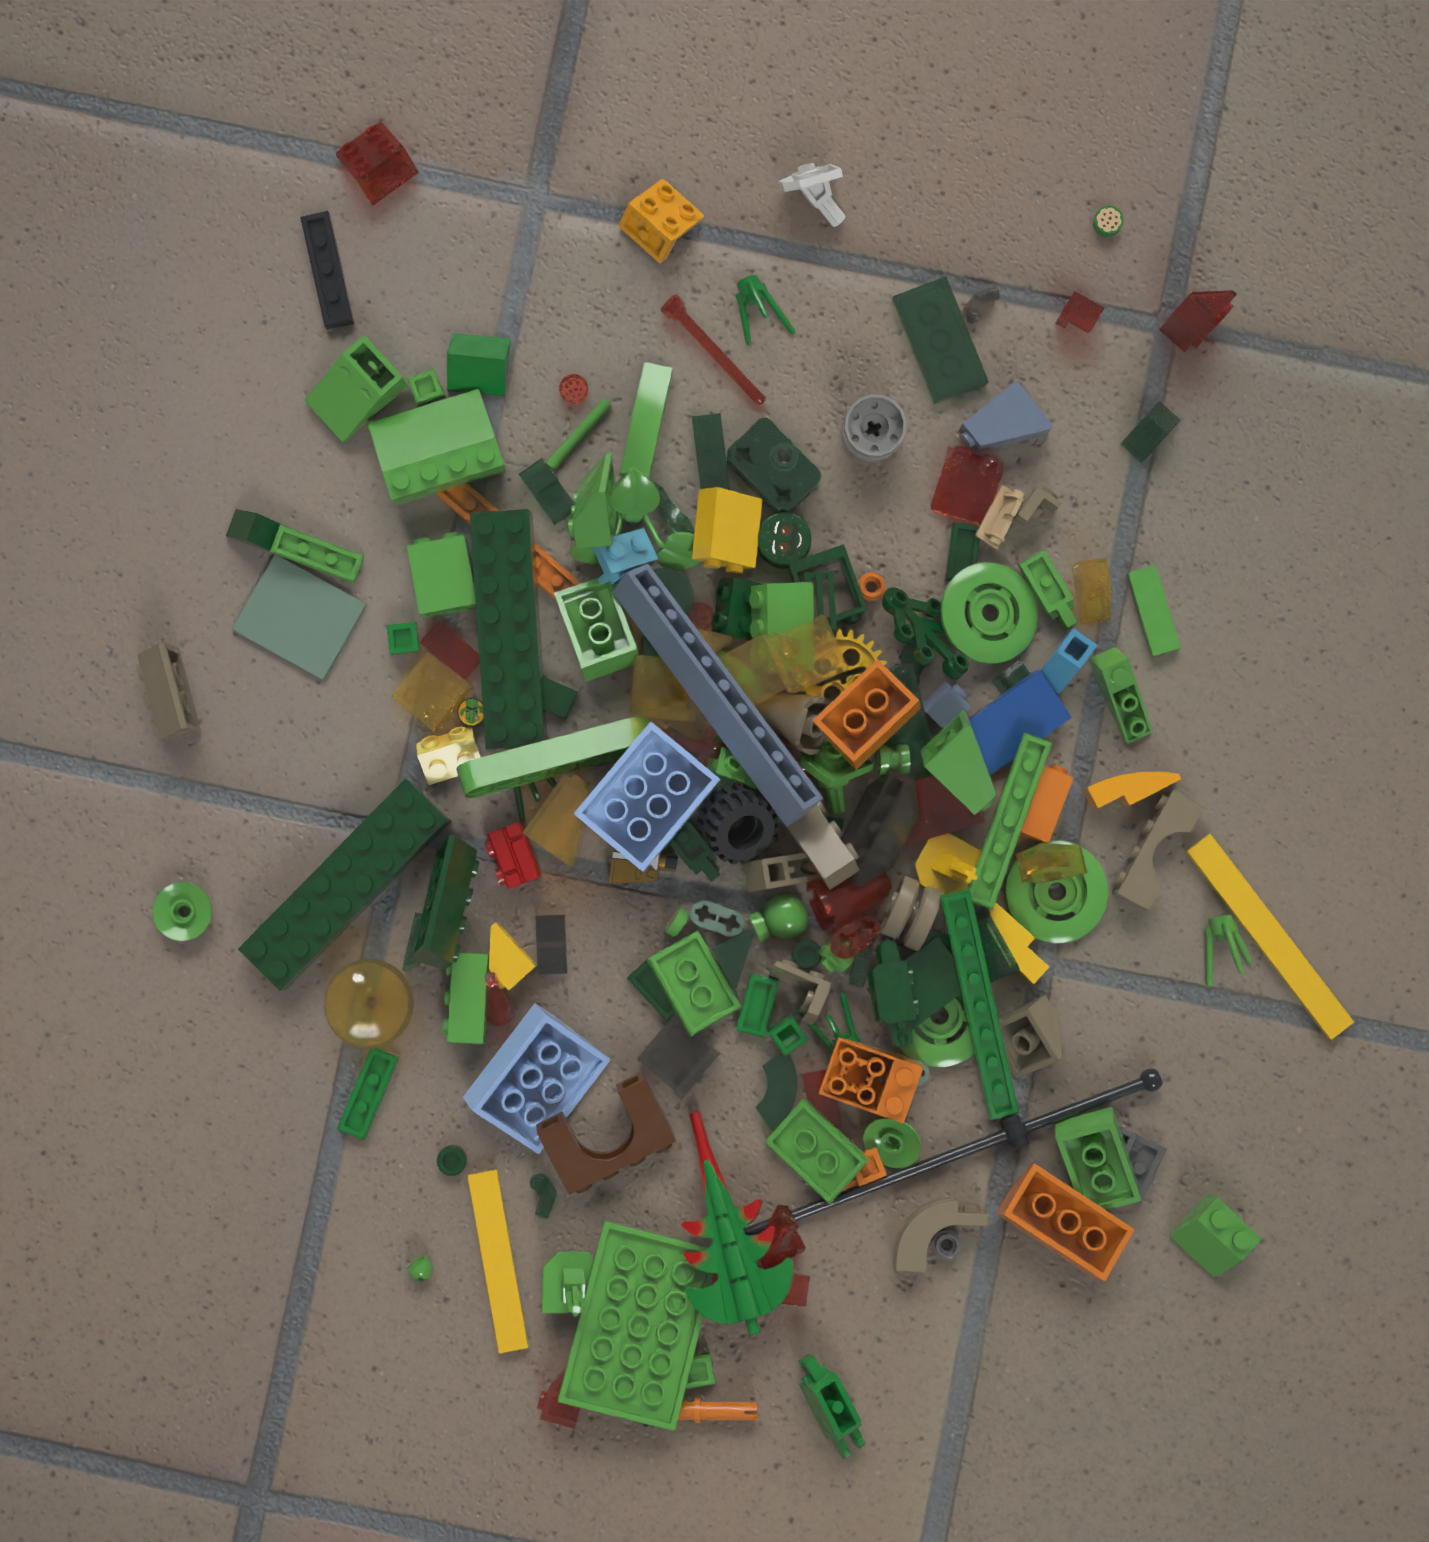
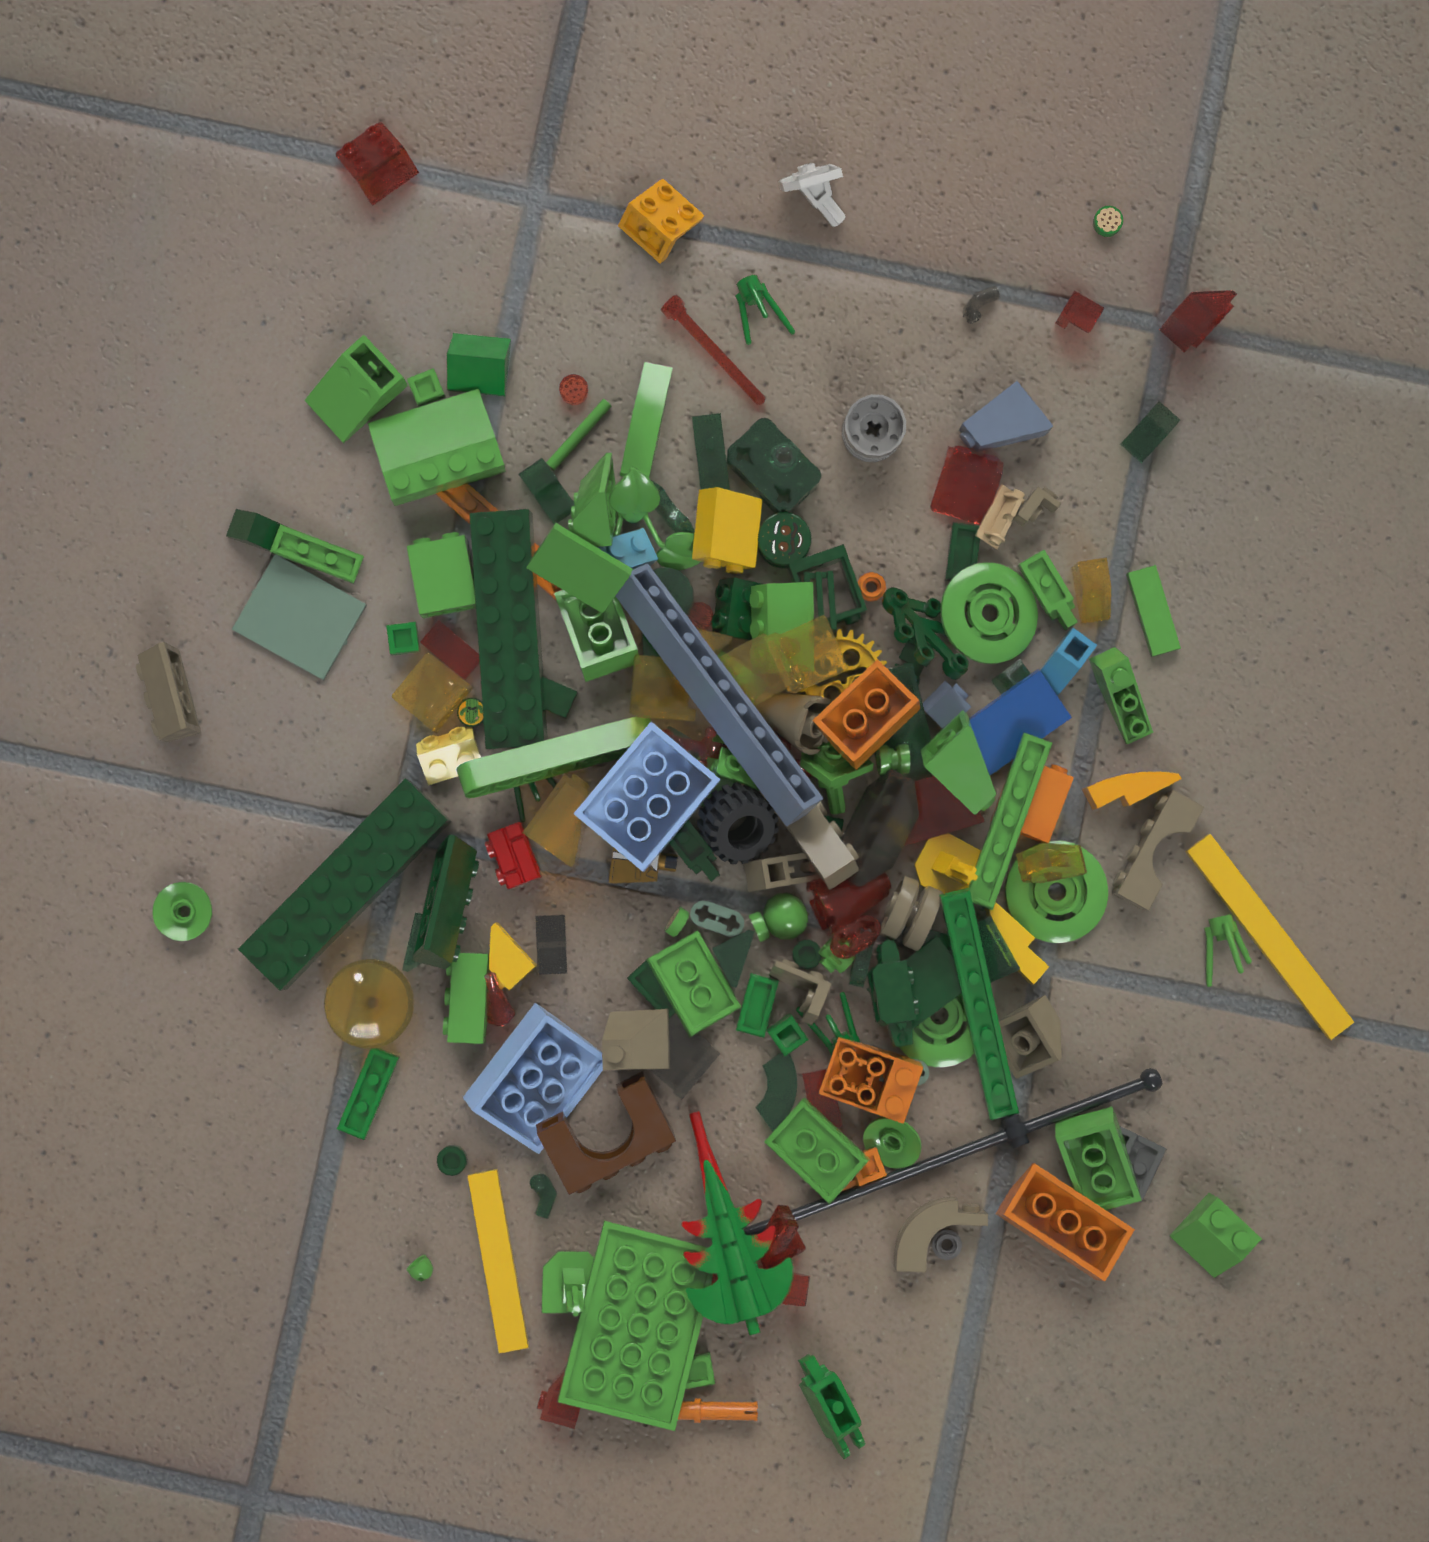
(327, 270): black tile -> none
(579, 568): none -> bright green tile
(636, 1041): none -> dark tan slope
(940, 340): clear green tile -> none

